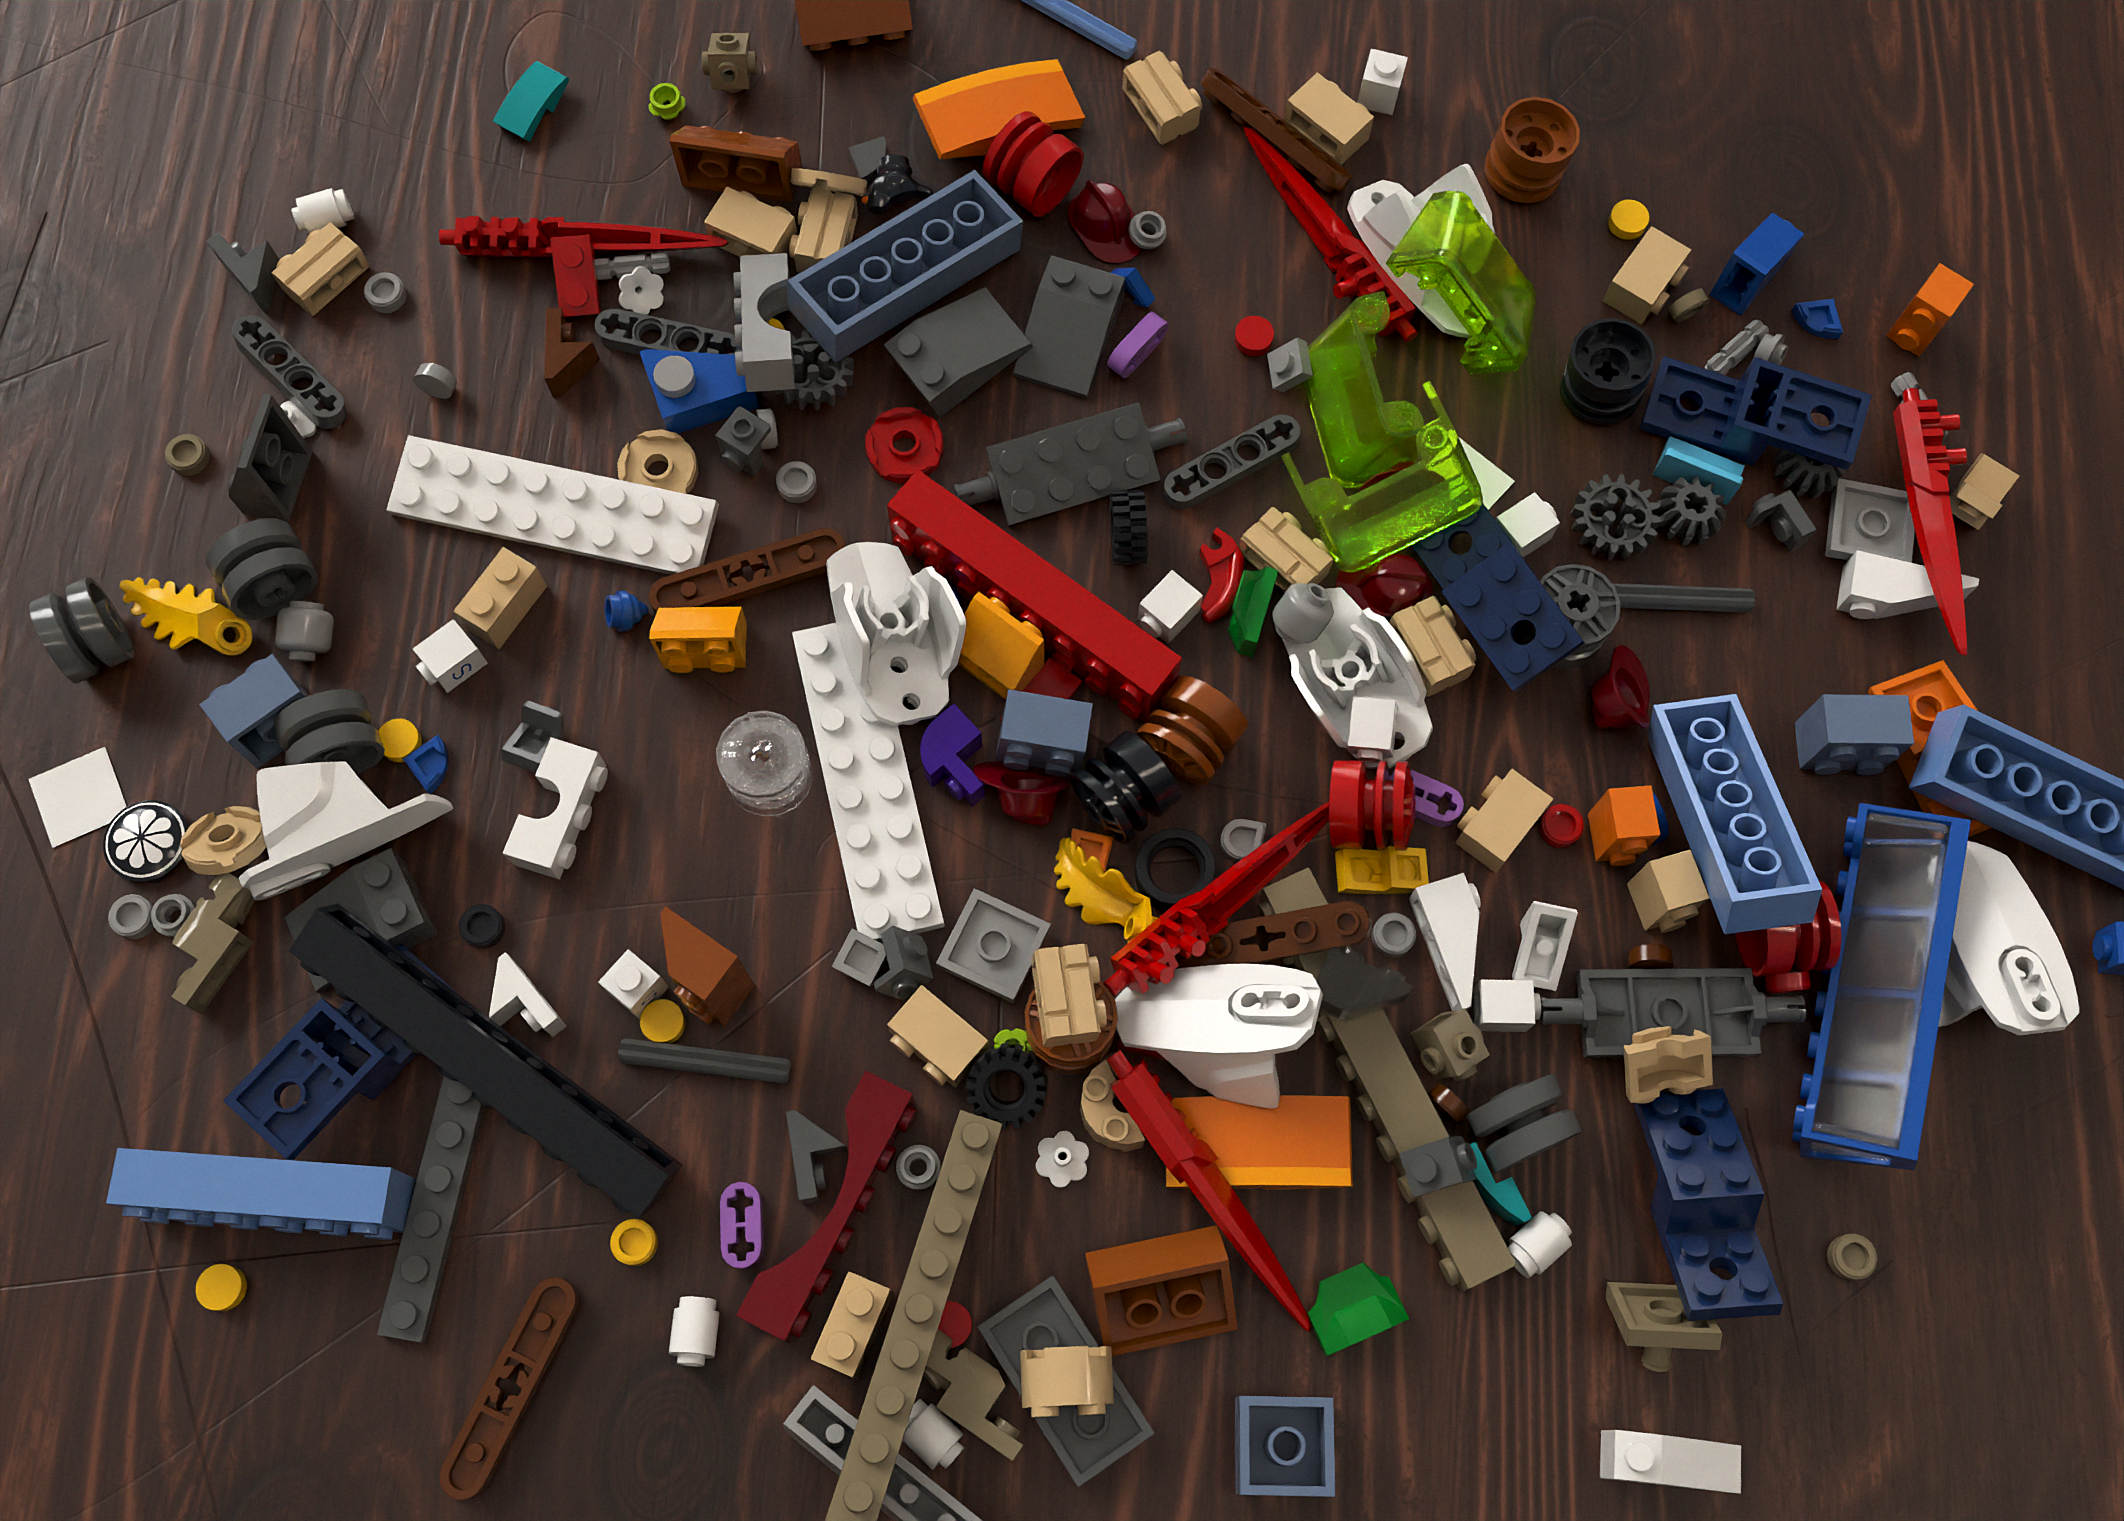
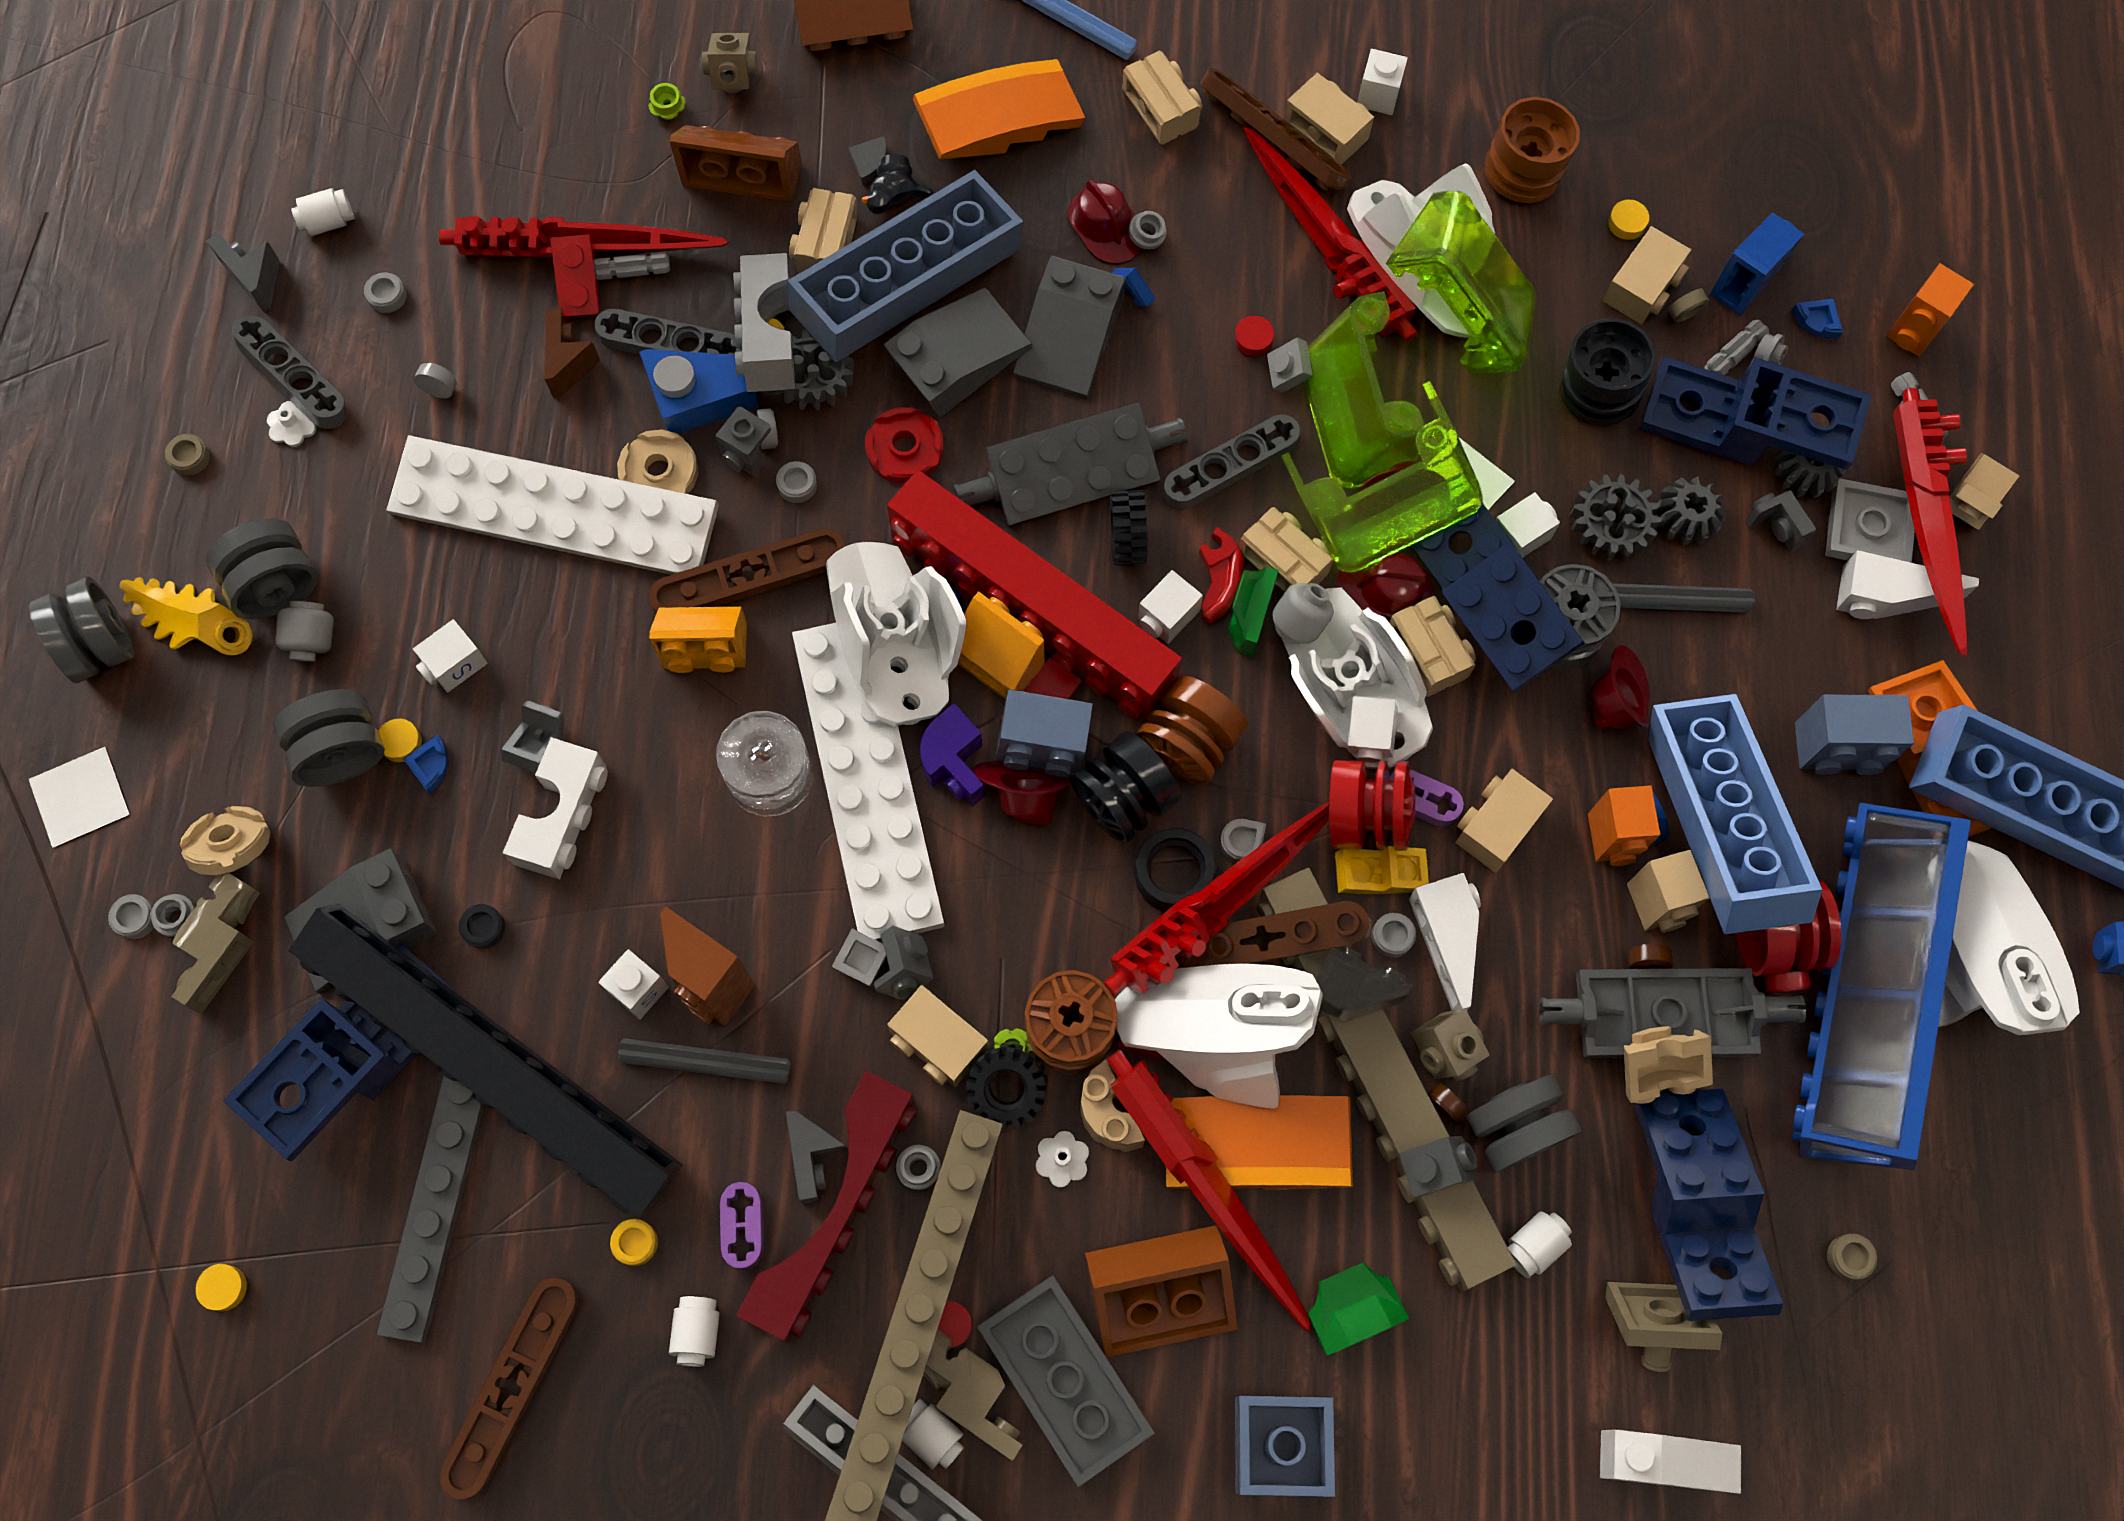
(145, 841): dish -> none
(249, 705): sand blue brick -> none
(260, 1193): medium blue brick -> none
(270, 465): dark grey slope -> none
(320, 268): tan brick -> none
(322, 818): white piece -> none
(500, 598): tan brick -> none
(515, 991): white slope -> none
(529, 98): teal slope -> none
(623, 610): blue plate -> none
(647, 293): white plant -> none
(662, 1021): yellow tile -> none
(750, 224): tan brick -> none
(828, 181): tan tile -> none
(852, 1325): tan brick -> none
(993, 945): light grey plate -> none
(1032, 163): red wheel -> none
(1067, 995): tan brick -> none
(1067, 1378): tan cylinder -> none
(1093, 845): orange tile -> none
(1103, 895): yellow plant -> none
(1138, 344): medium lavender beam -> none
(1502, 1196): teal slope -> none
(1505, 1005): white brick -> none
(1544, 944): white slope -> none
(1561, 826): red tile -> none
(1689, 461): medium azure panel -> none

